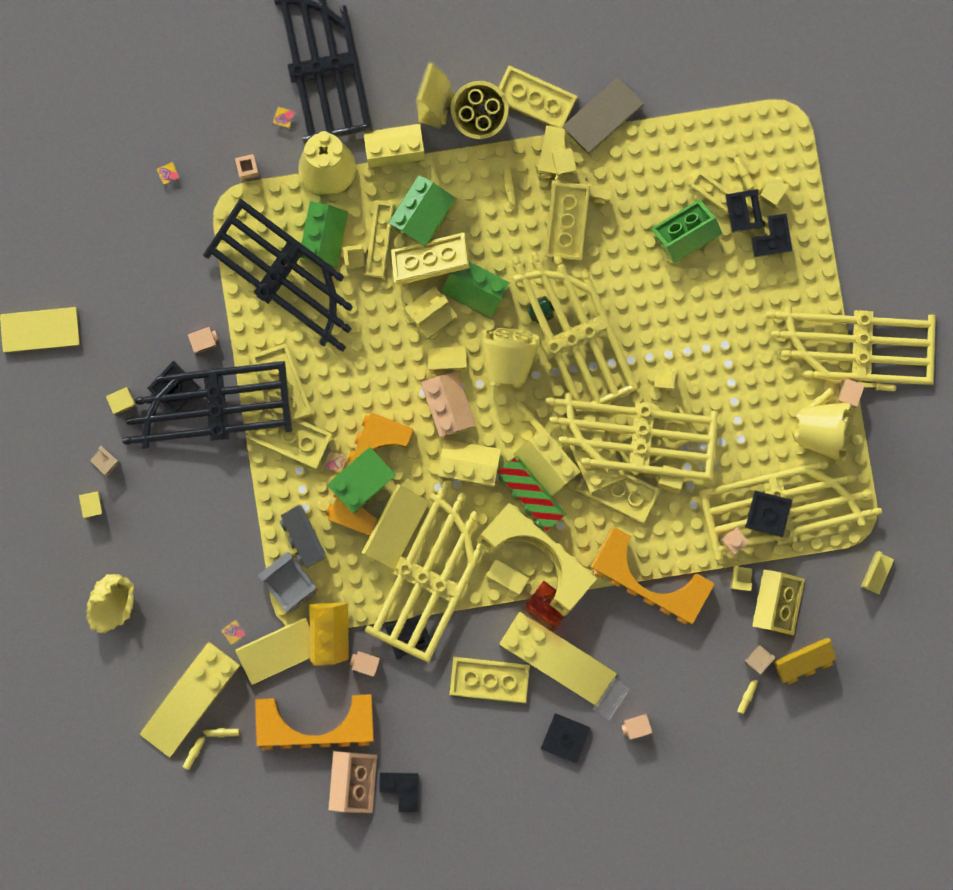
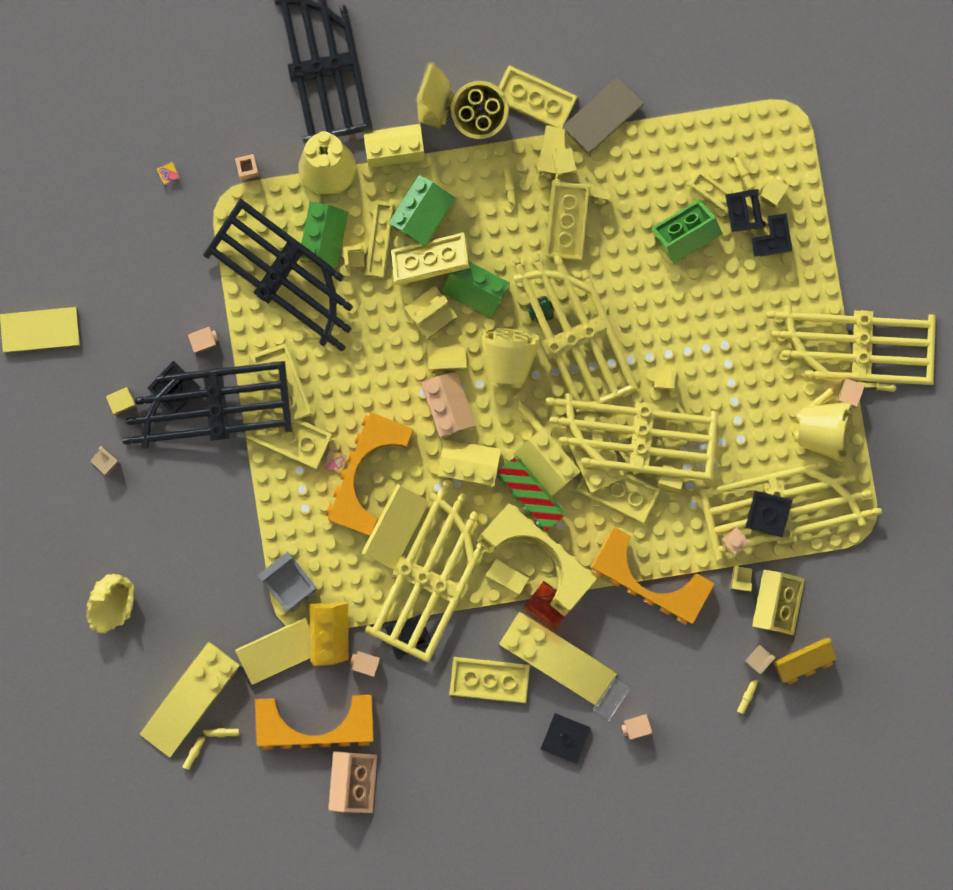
(90, 504): light yellow panel -> none
(233, 632): clear tile -> none
(283, 117): tile -> none
(302, 536): dark grey slope -> none
(361, 480): bright green slope -> none
(406, 785): black plate -> none
(877, 573): light yellow panel -> none

